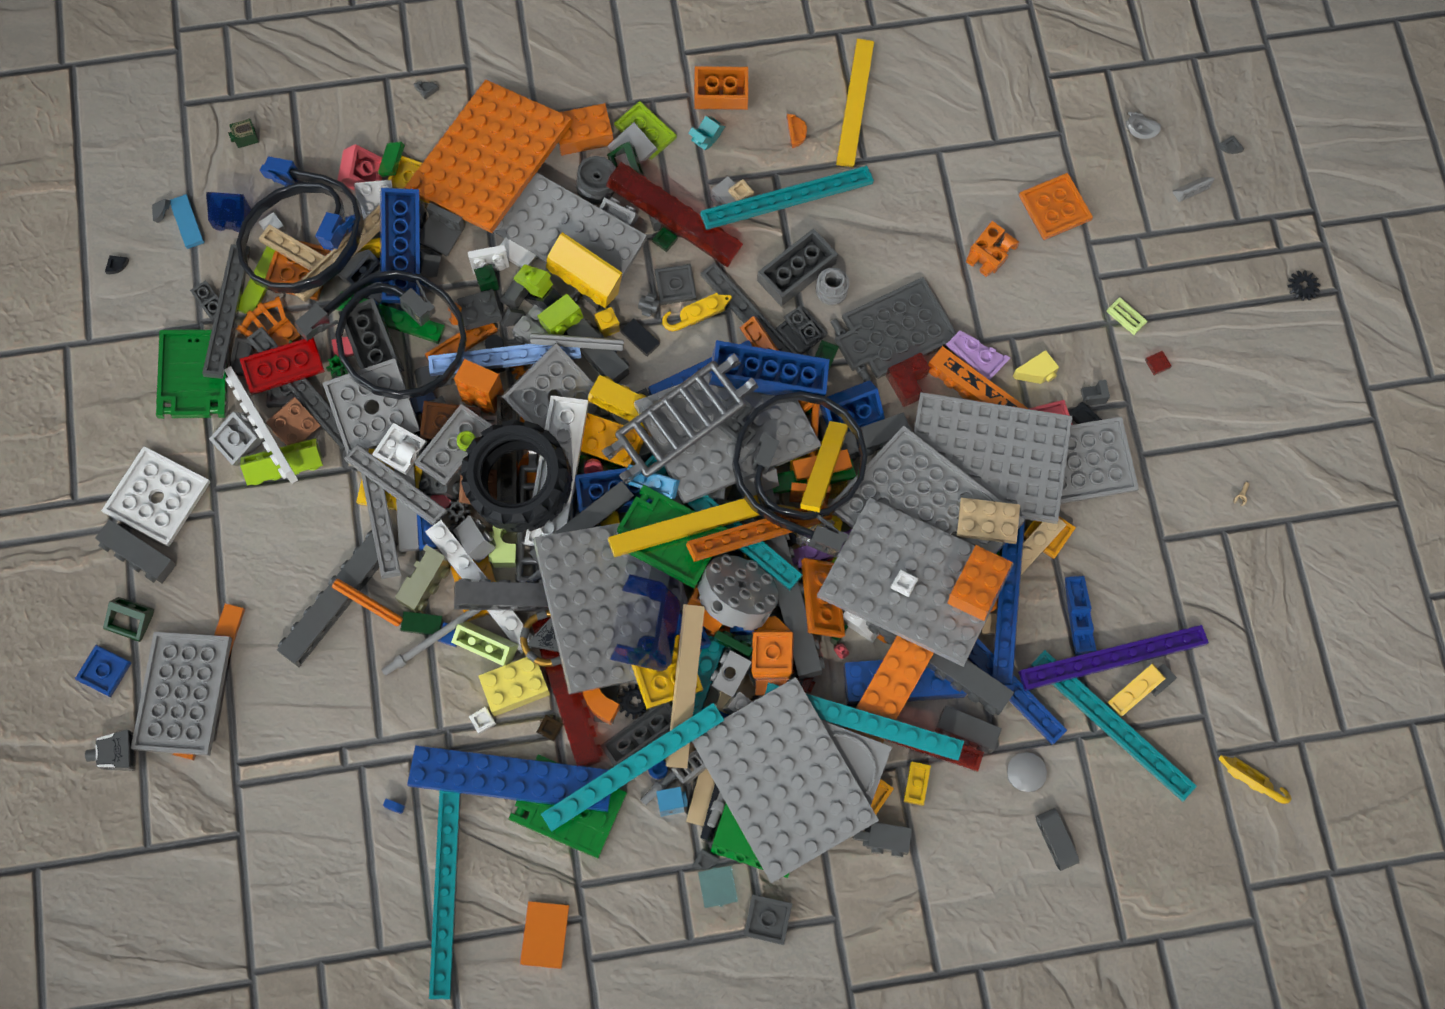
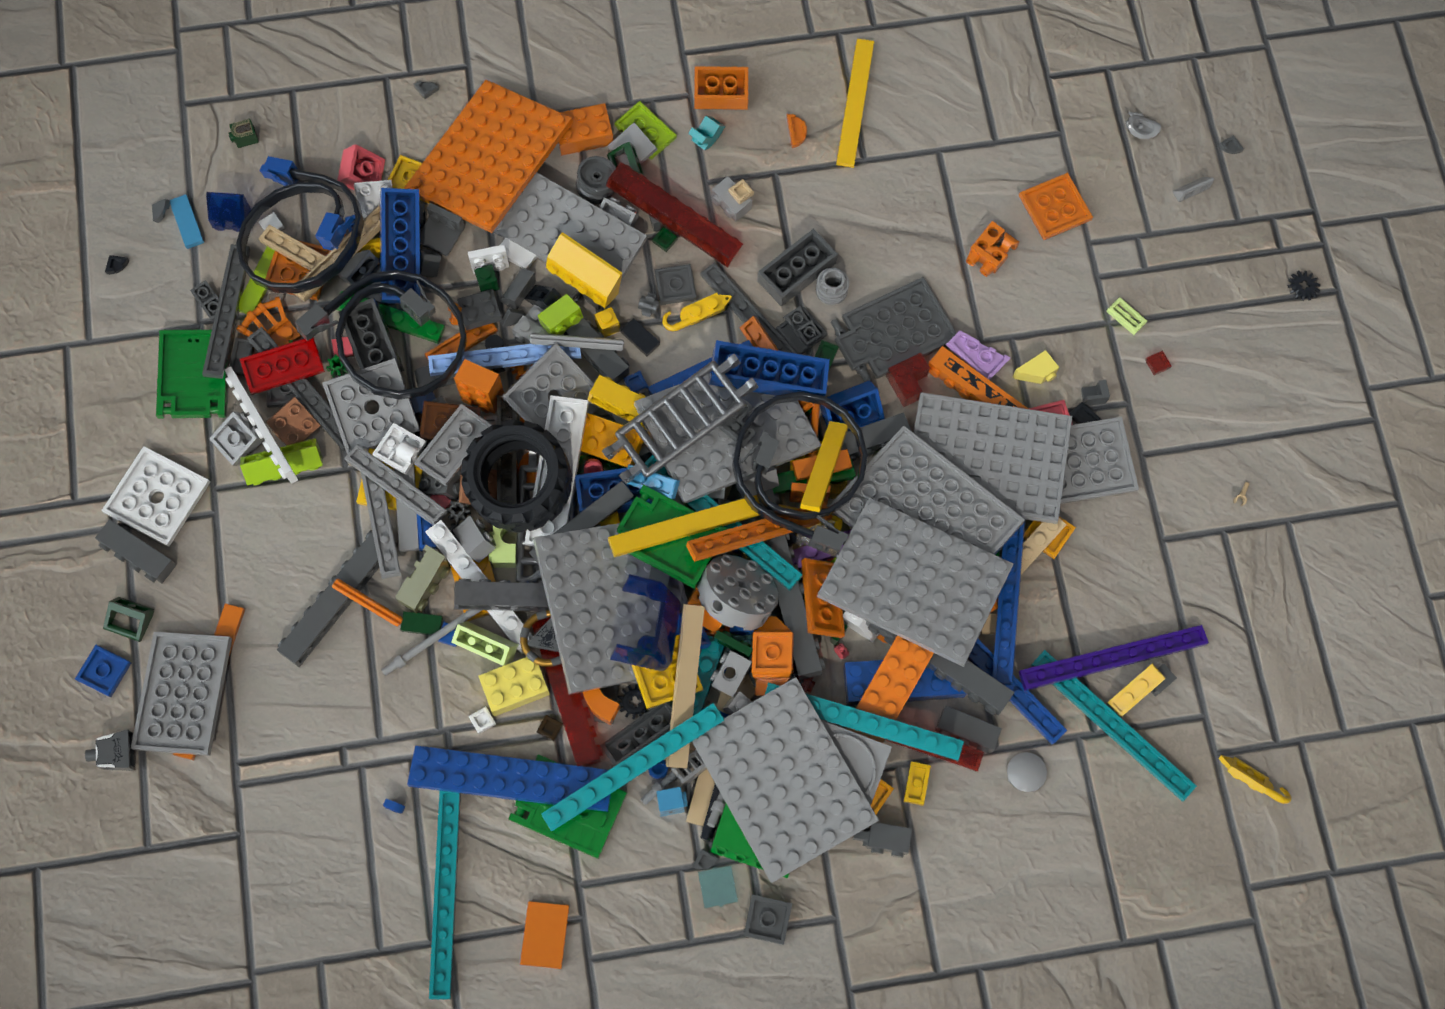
(391, 159): green tile -> none
(464, 440): lime tile -> none
(534, 280): lime brick -> none
(635, 382): none -> blue tile
(786, 197): teal plate -> none
(904, 583): white tile -> none
(979, 583): orange brick -> none
(988, 520): tan plate -> none
(1057, 839): dark grey beam -> none
(1080, 615): blue slope -> none

